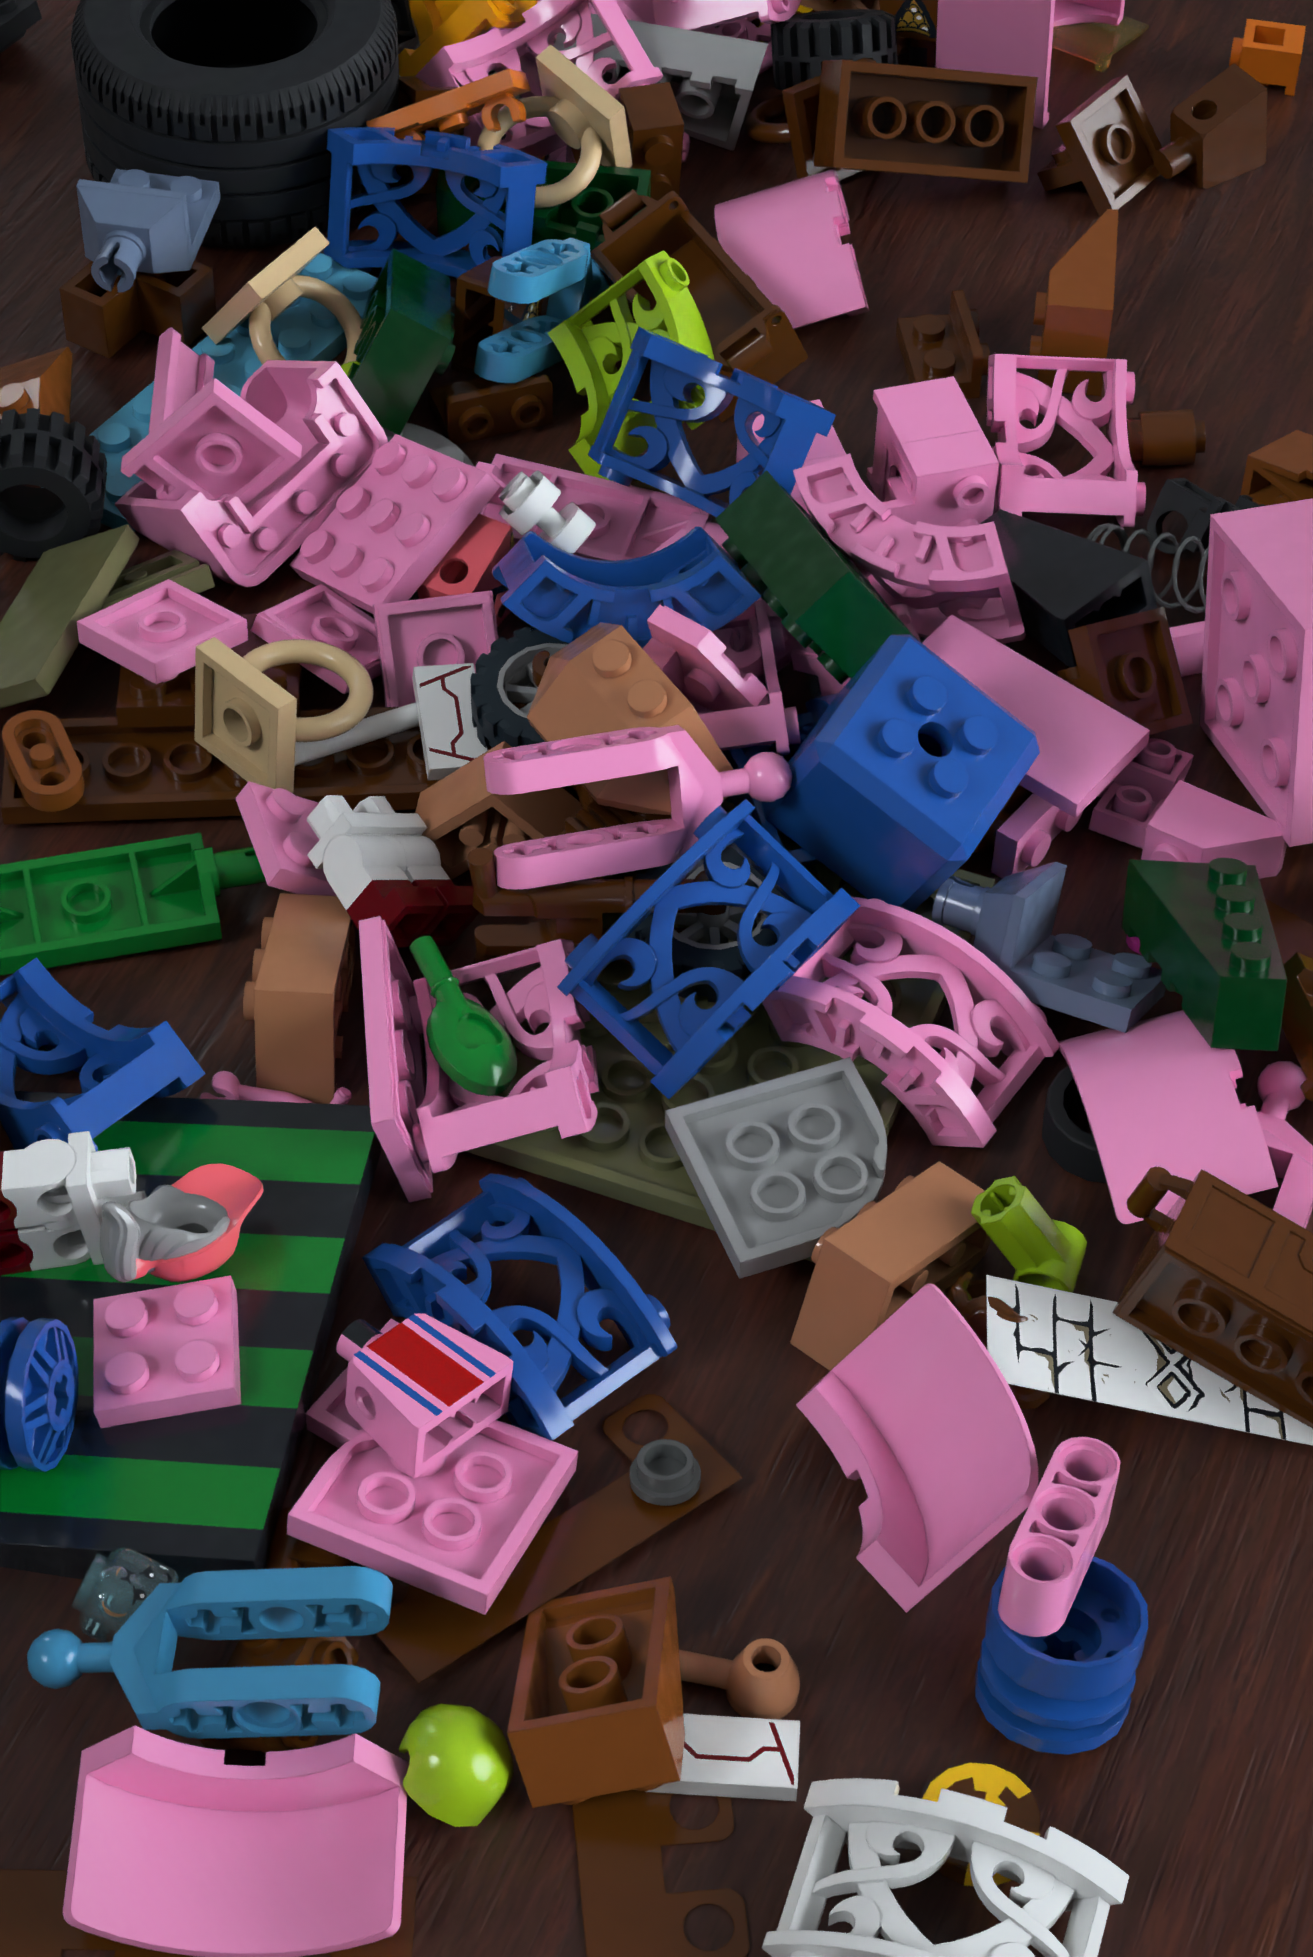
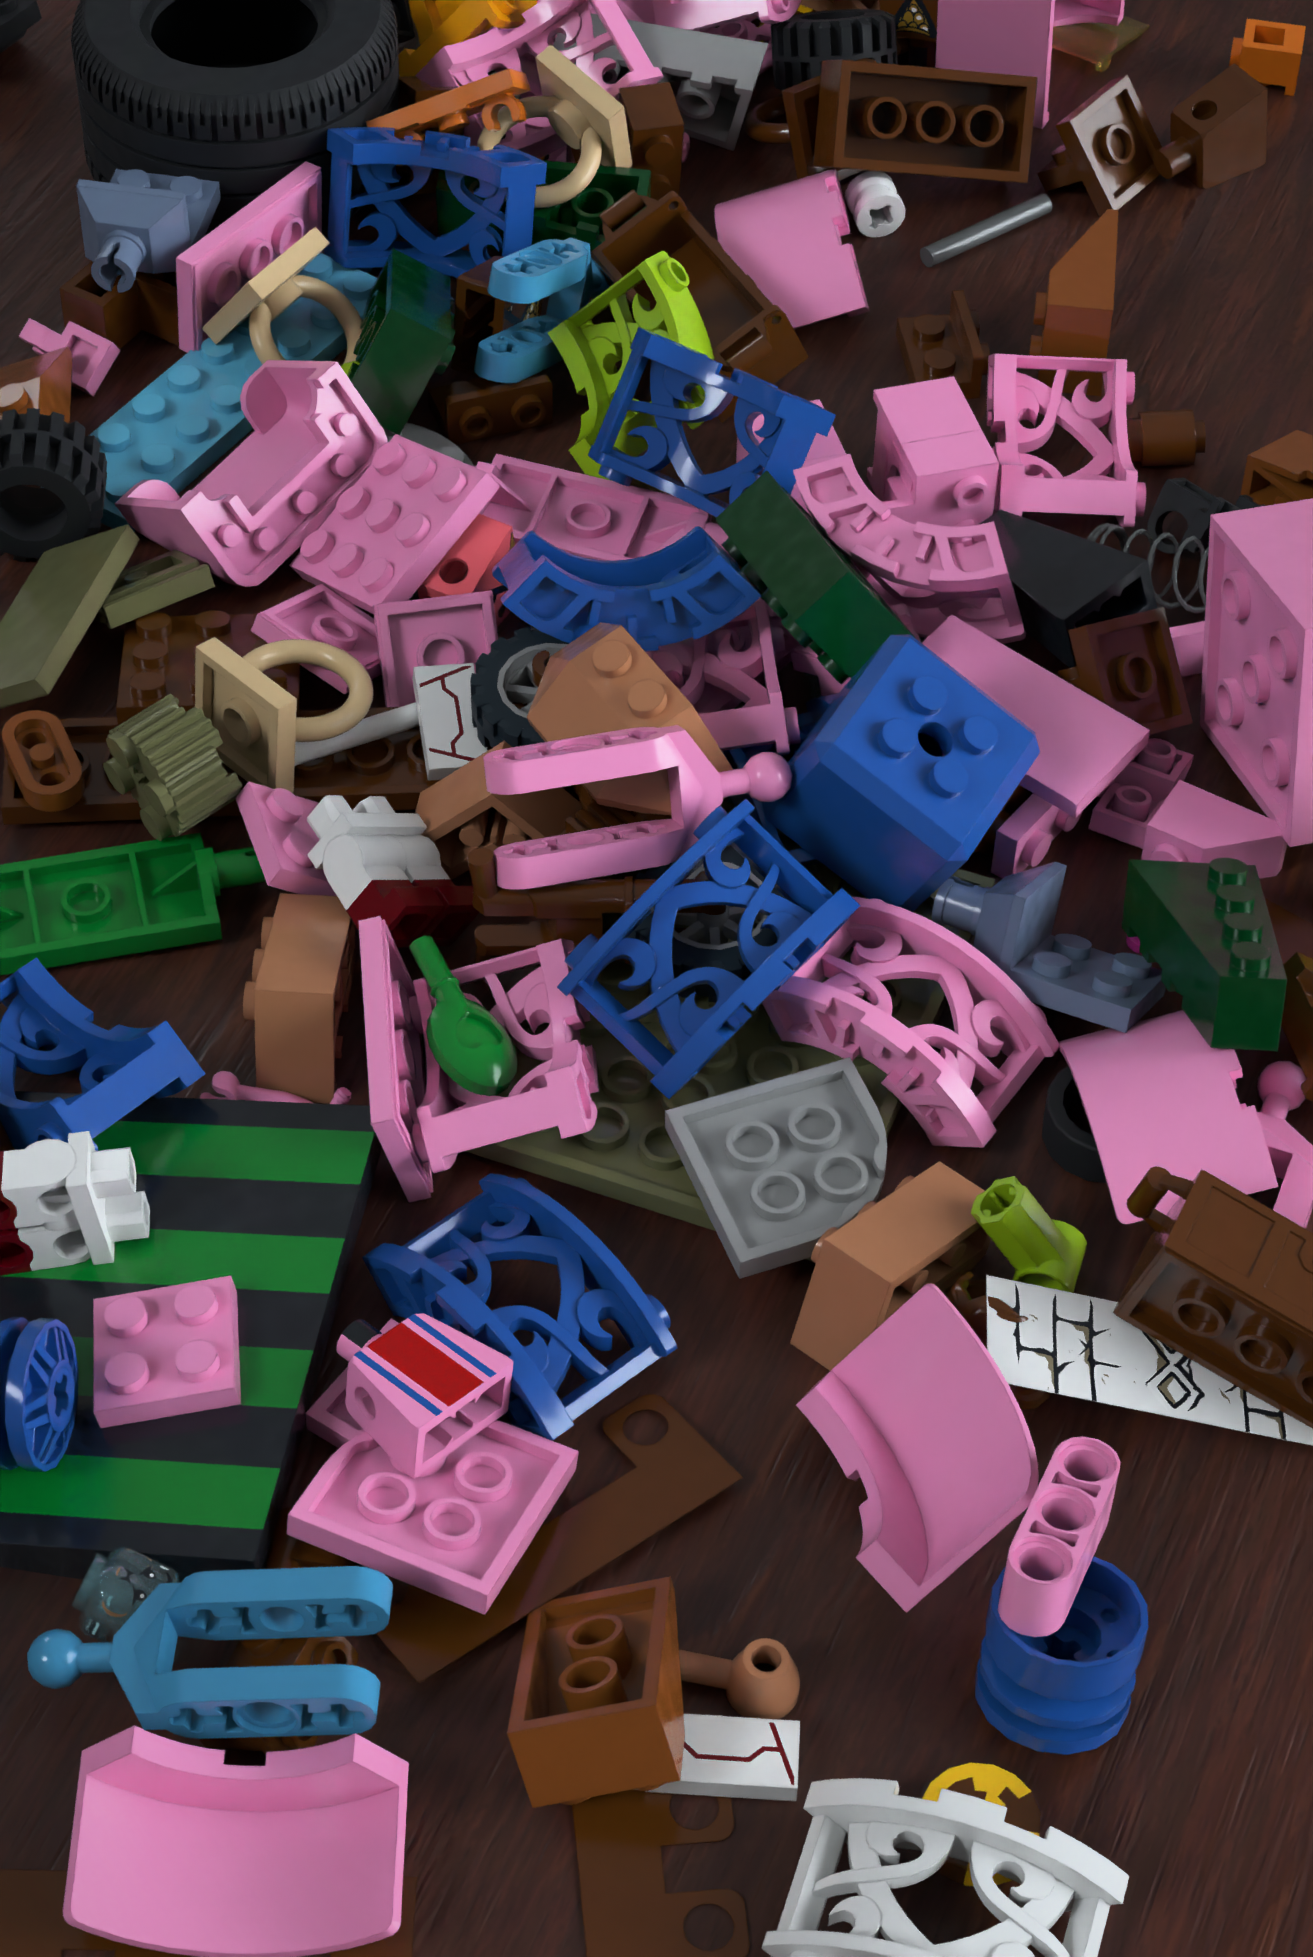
(90, 352): none -> bright pink plate
(159, 630): bright pink plate -> none
(170, 767): none -> olive brick
(179, 1227): hair -> none
(205, 433): bright pink bracket -> none
(242, 247): none -> bright pink tile
(456, 1763): lime hair -> none
(530, 503): white brick -> none
(665, 1473): dark grey plate -> none
(696, 663): bright pink plate -> none
(875, 204): none -> white wheel
(985, 230): none -> dark grey bar

